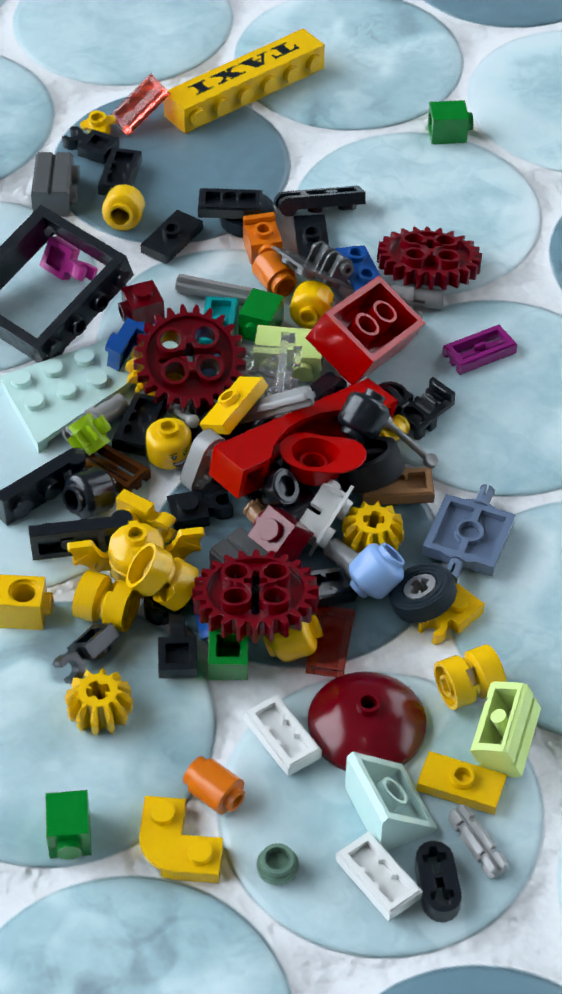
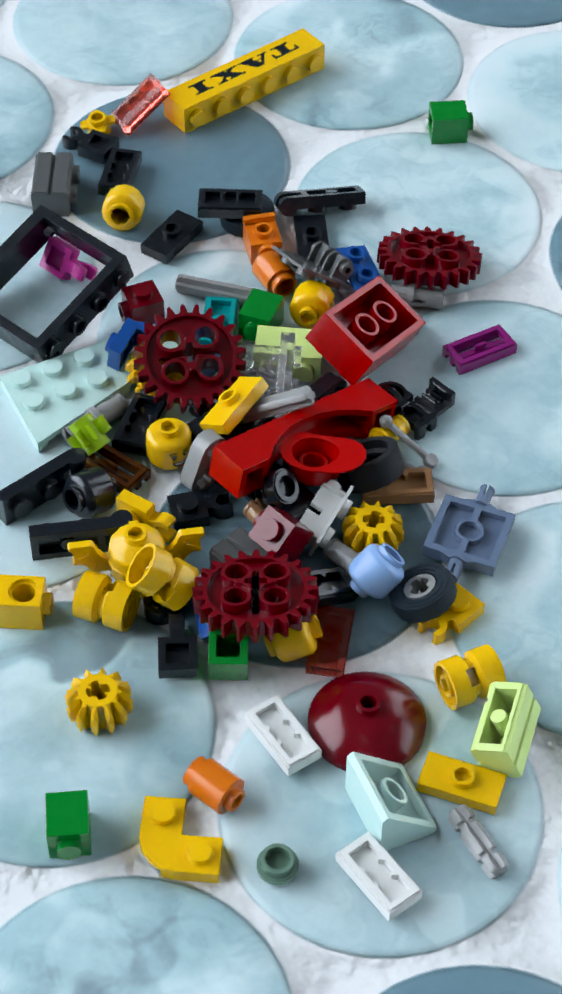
(90, 645): black plate -> none
(191, 420): light grey hinge -> none
(363, 415): black head -> none
(446, 879): black beam -> none

